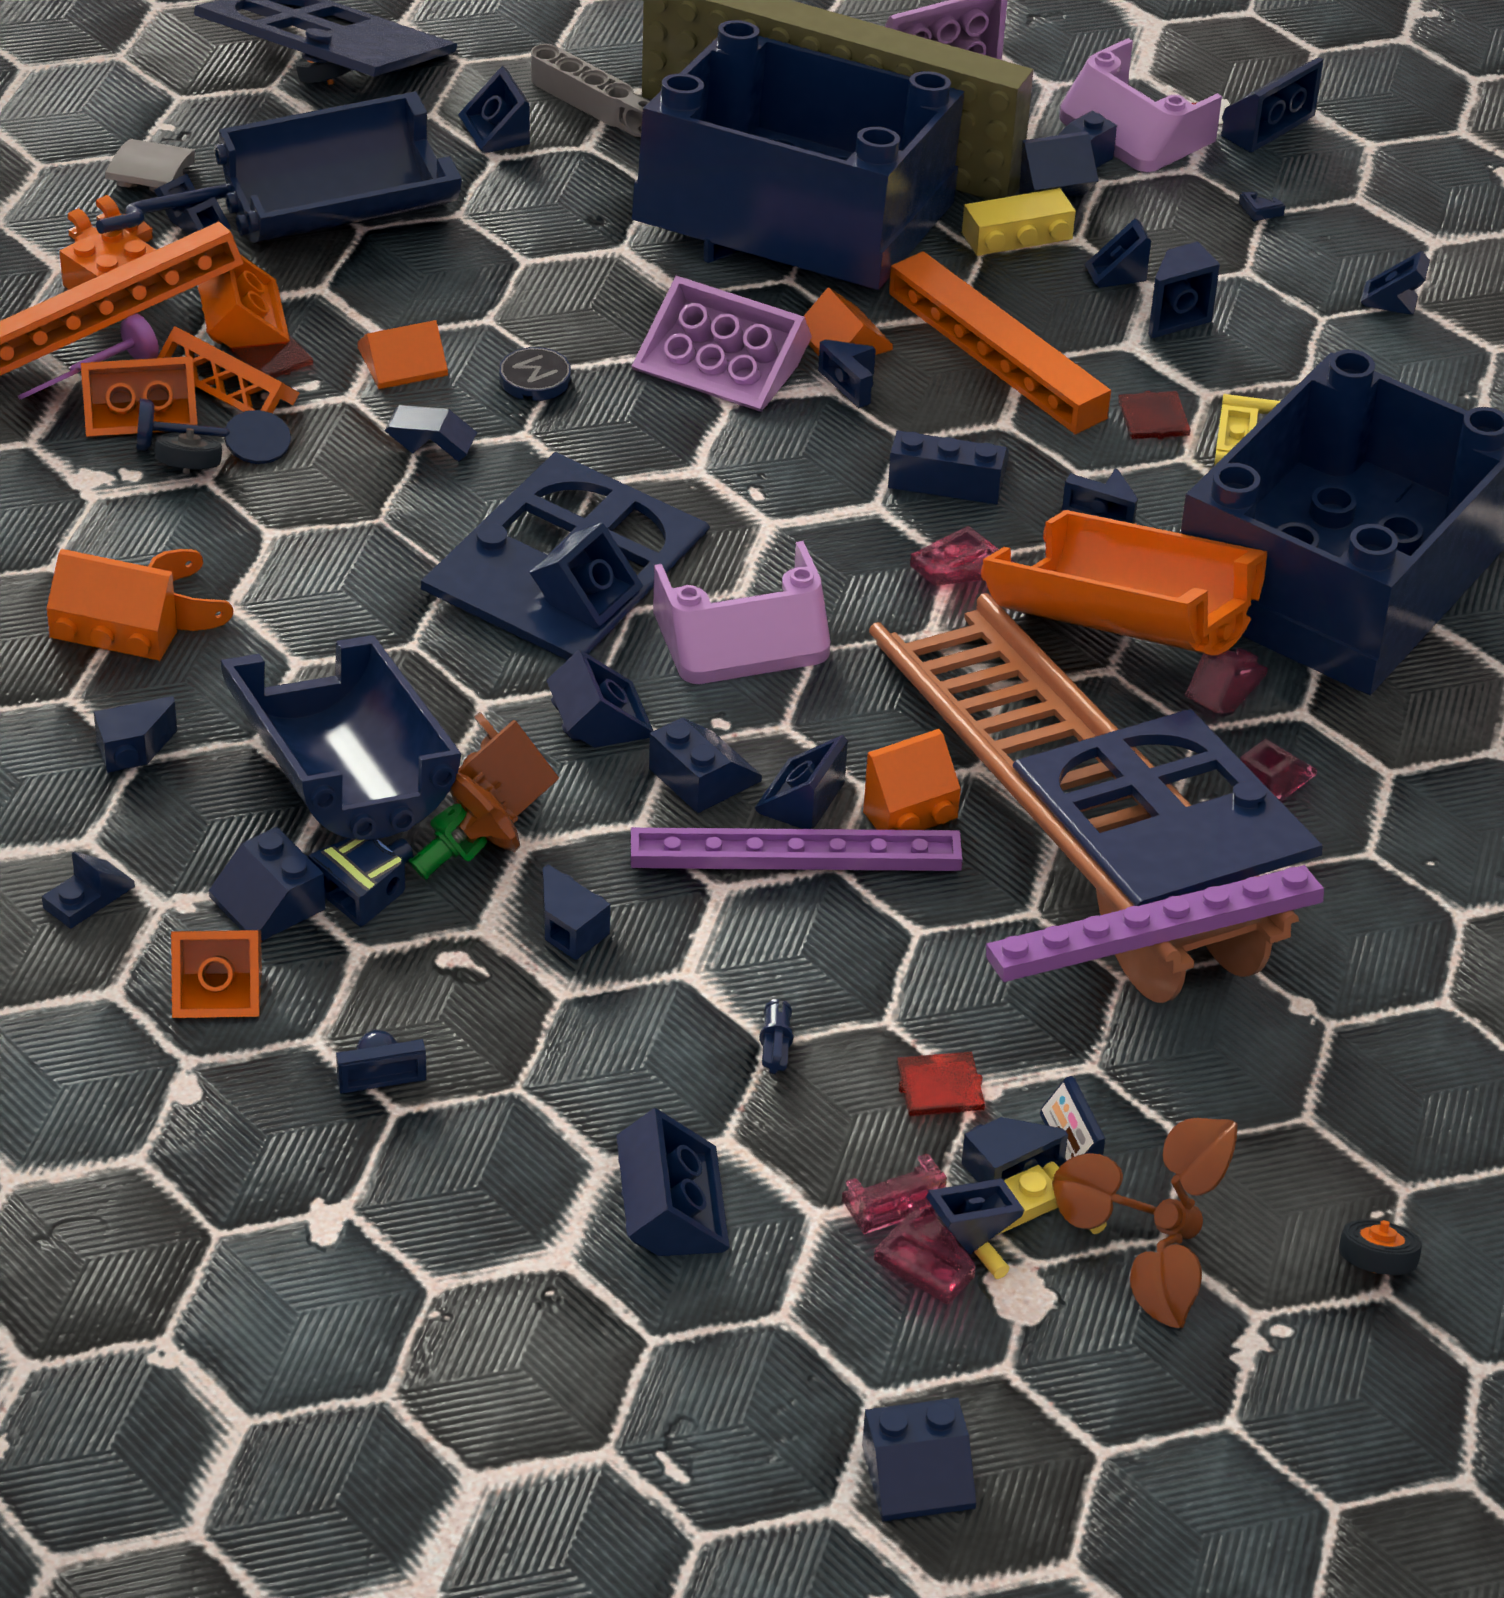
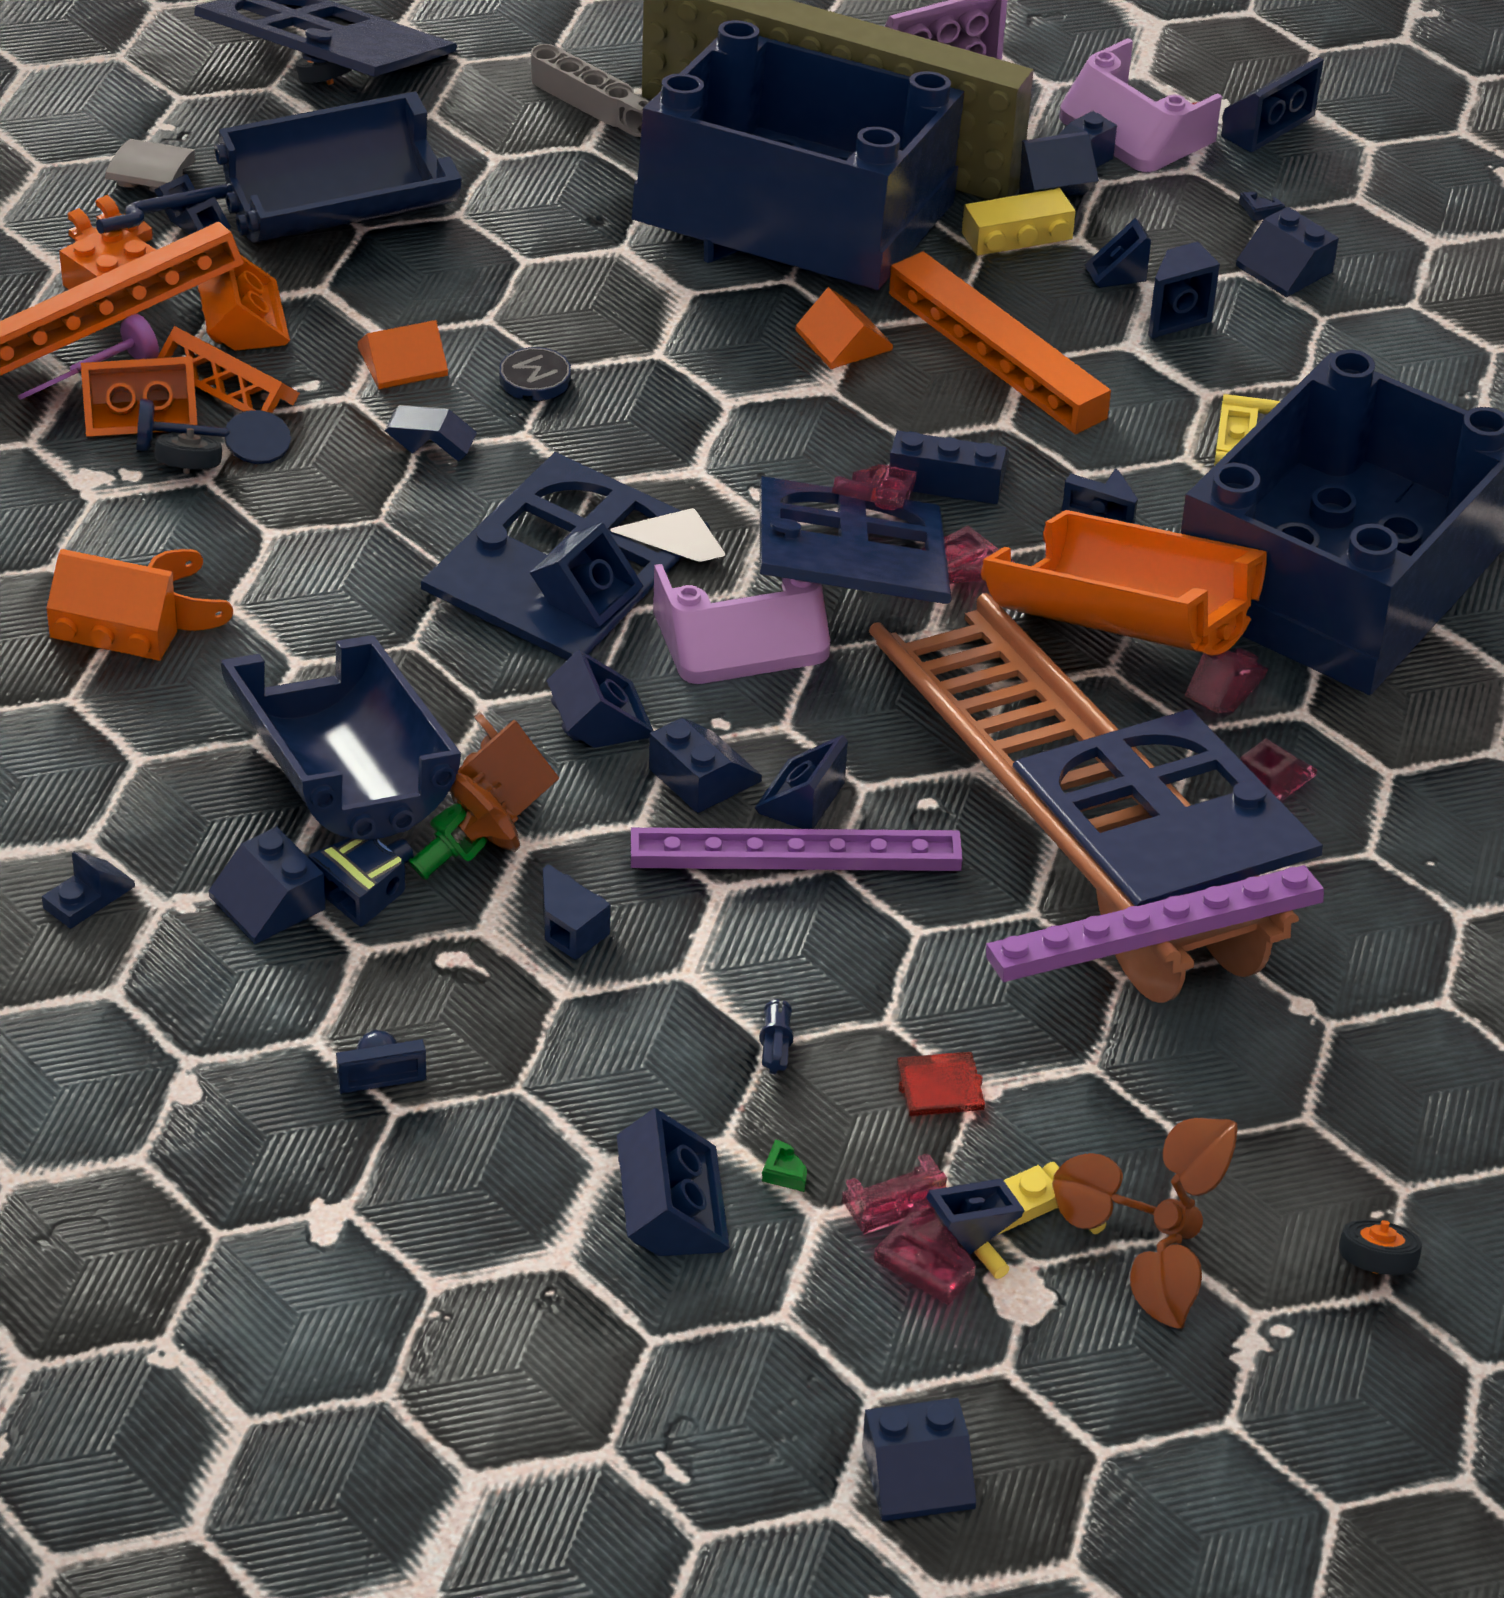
(134, 732): dark blue slope -> none
(216, 973): orange slope -> none
(274, 358): clear red piece -> none
(498, 114): dark blue slope -> none
(676, 532): none -> white sticker
(722, 344): lavender slope -> none
(784, 1168): none -> green tile
(848, 369): dark blue slope -> none
(850, 557): none -> dark blue door
(880, 484): none -> clear pink wing
(911, 784): orange slope -> none
(1011, 1147): dark blue slope -> none
(1070, 1111): slope -> none
(1154, 415): clear red piece -> none
(1289, 252): none -> dark blue slope
(1395, 287): dark blue slope -> none

